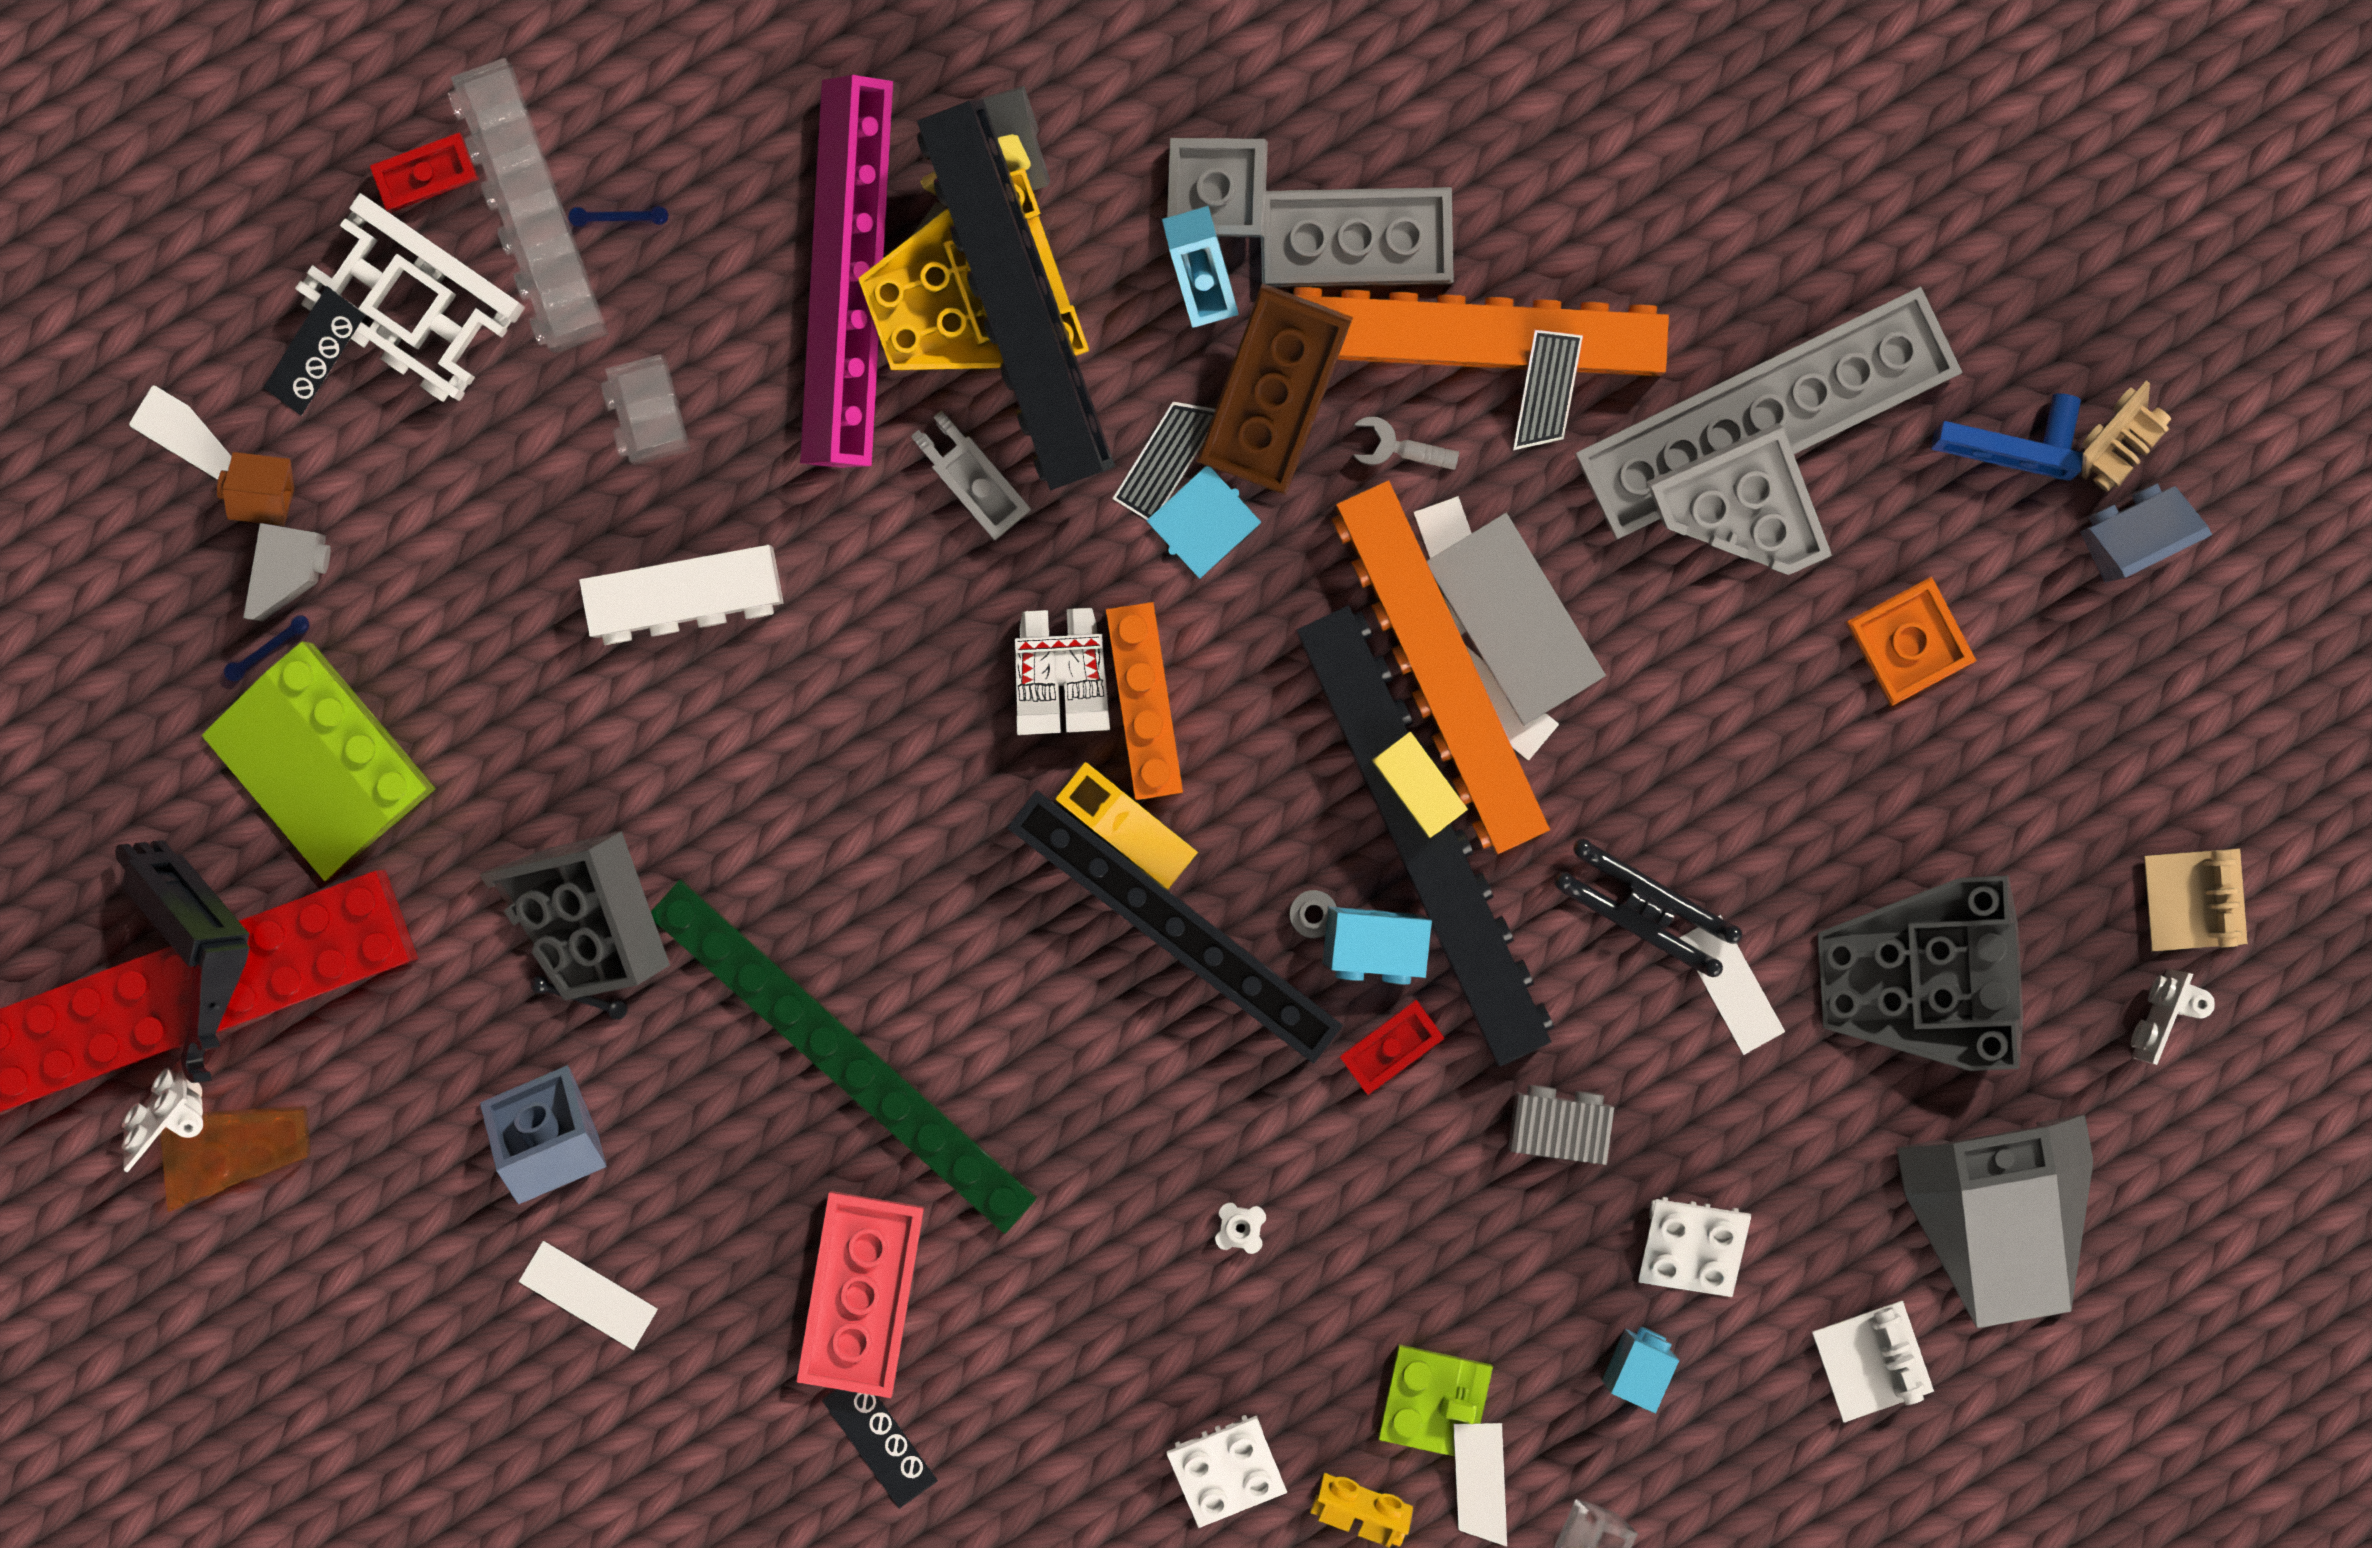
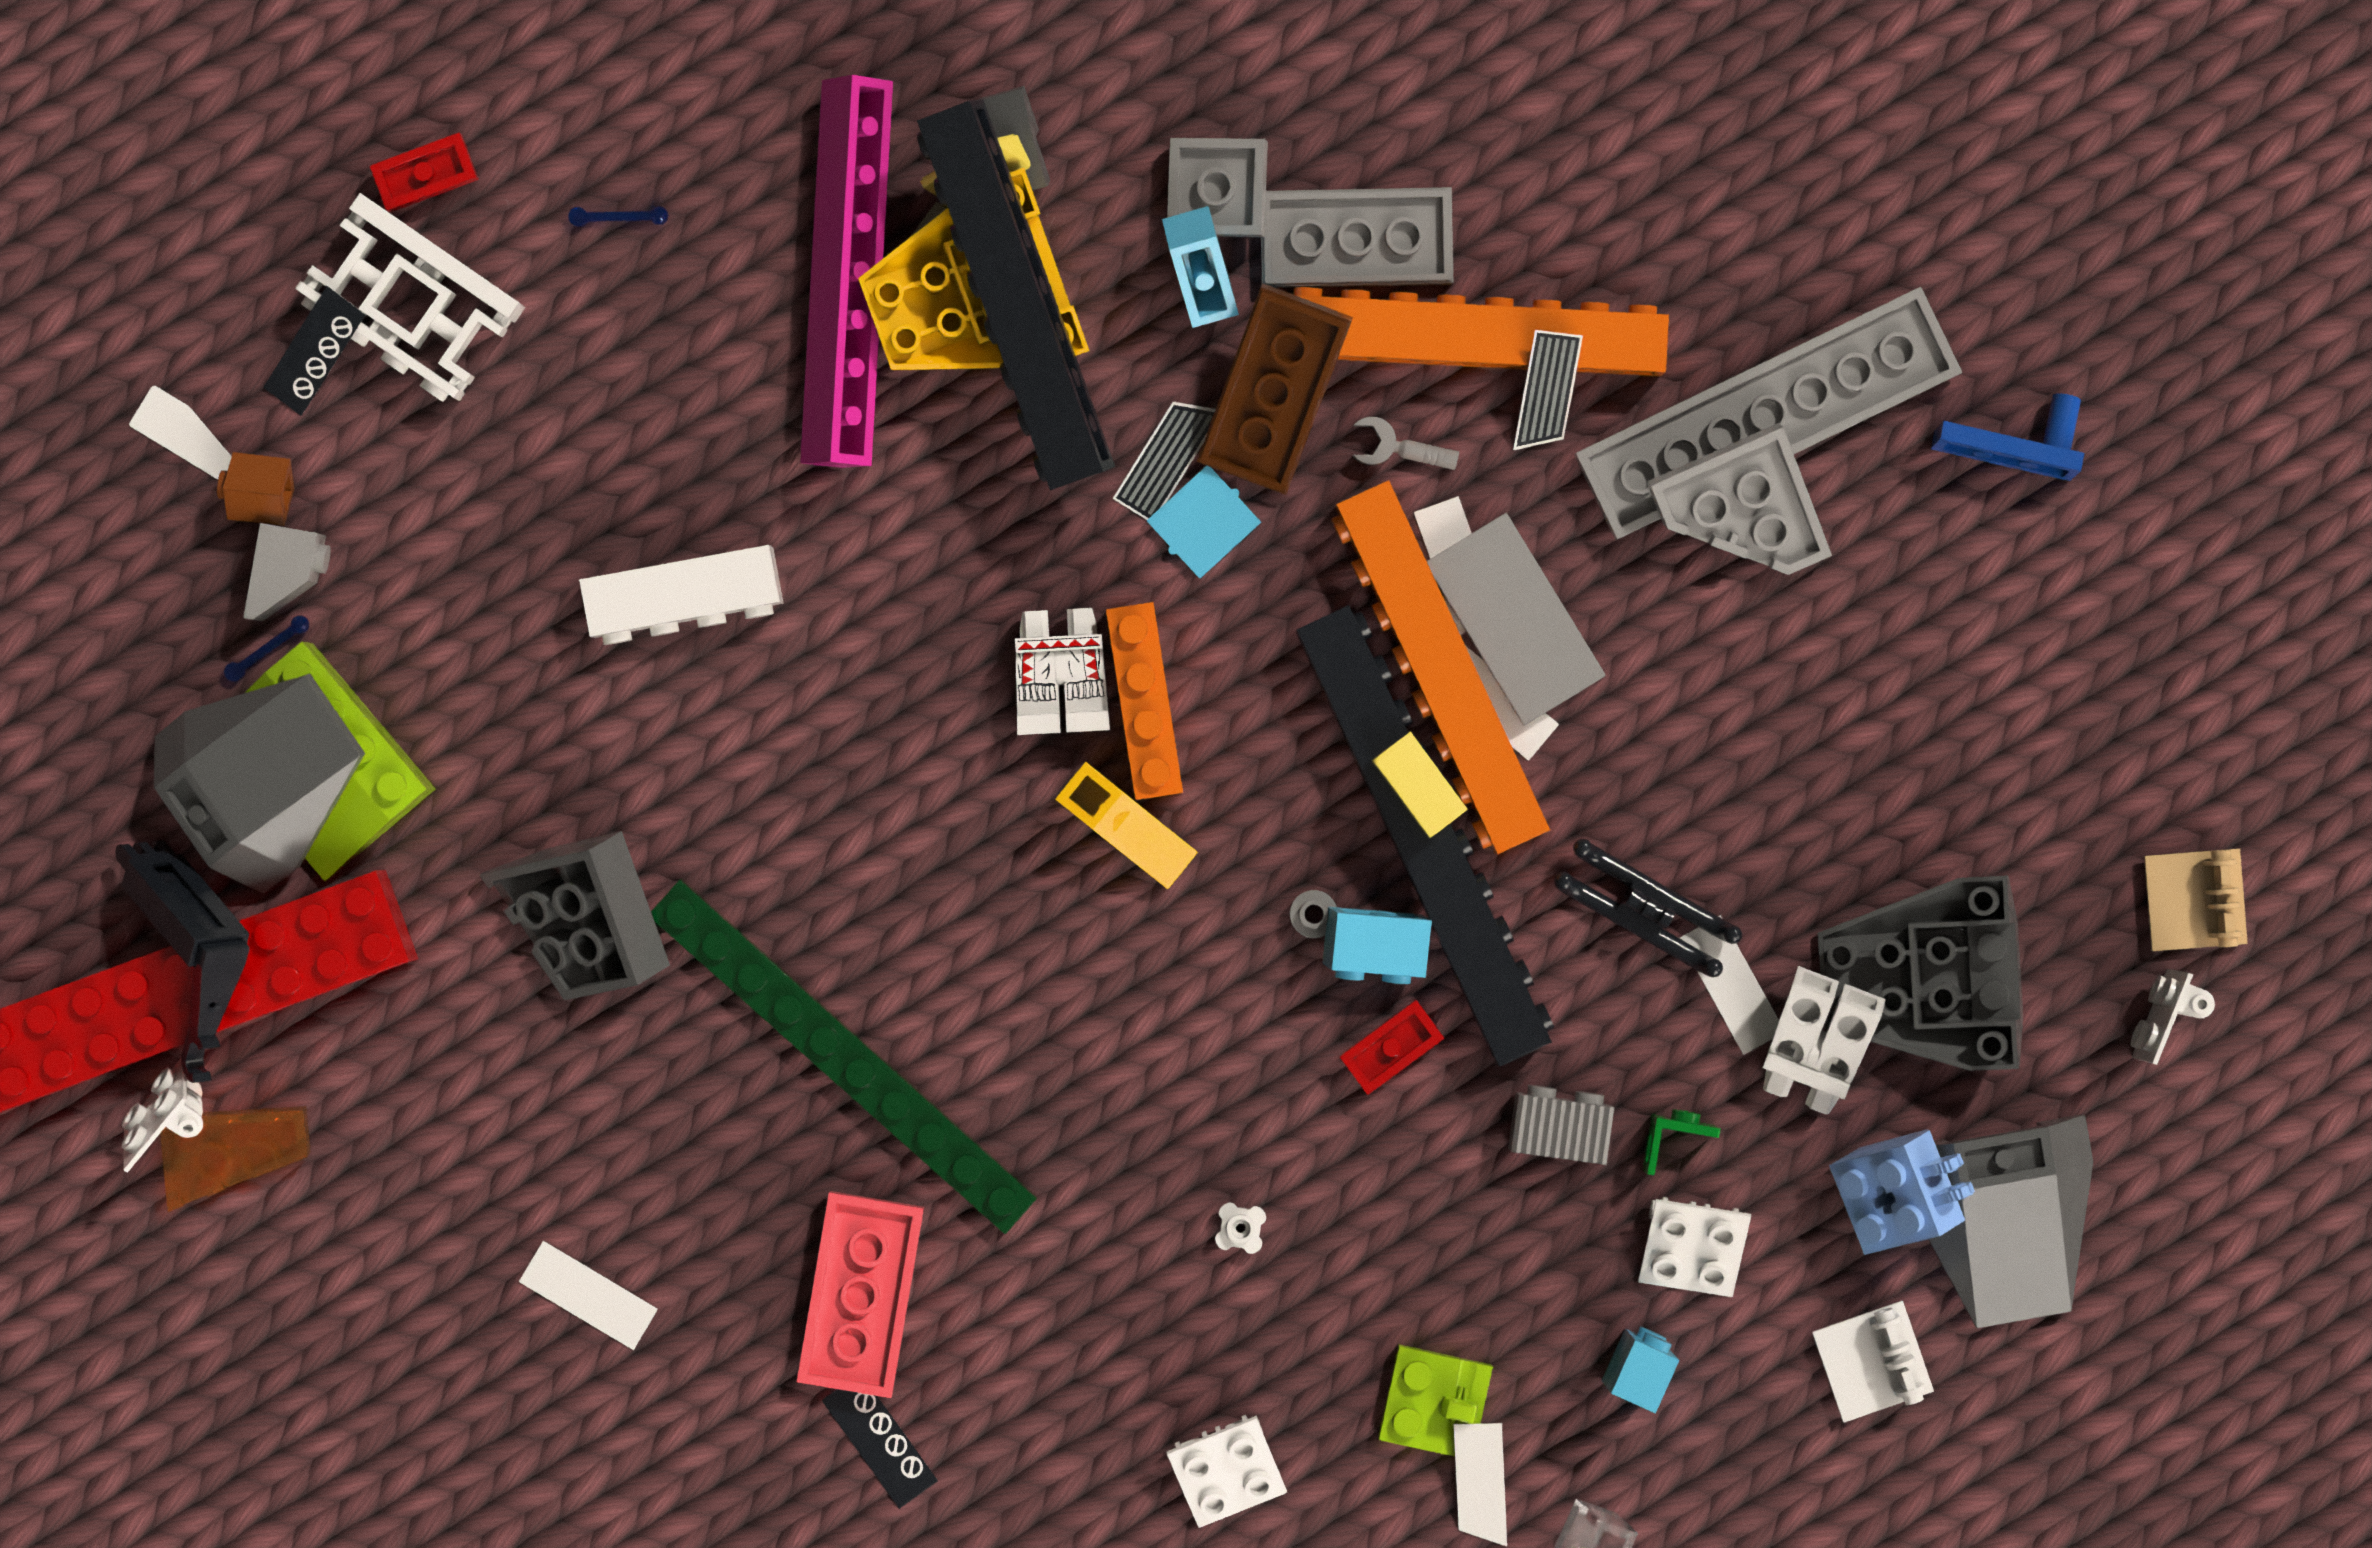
(256, 777): none -> dark grey wedge
(528, 205): clear brick -> none
(542, 1135): sand blue slope -> none
(617, 1008): black hinge -> none
(646, 410): clear brick -> none
(974, 480): light grey hinge -> none
(1175, 926): black brick -> none
(1383, 1515): yellow hinge -> none
(1679, 1121): none -> green bracket
(1815, 1056): none -> white hips
(1900, 1191): none -> light blue hinge
(1910, 641): orange tile -> none
(2102, 441): tan hinge -> none
(2142, 533): sand blue slope -> none

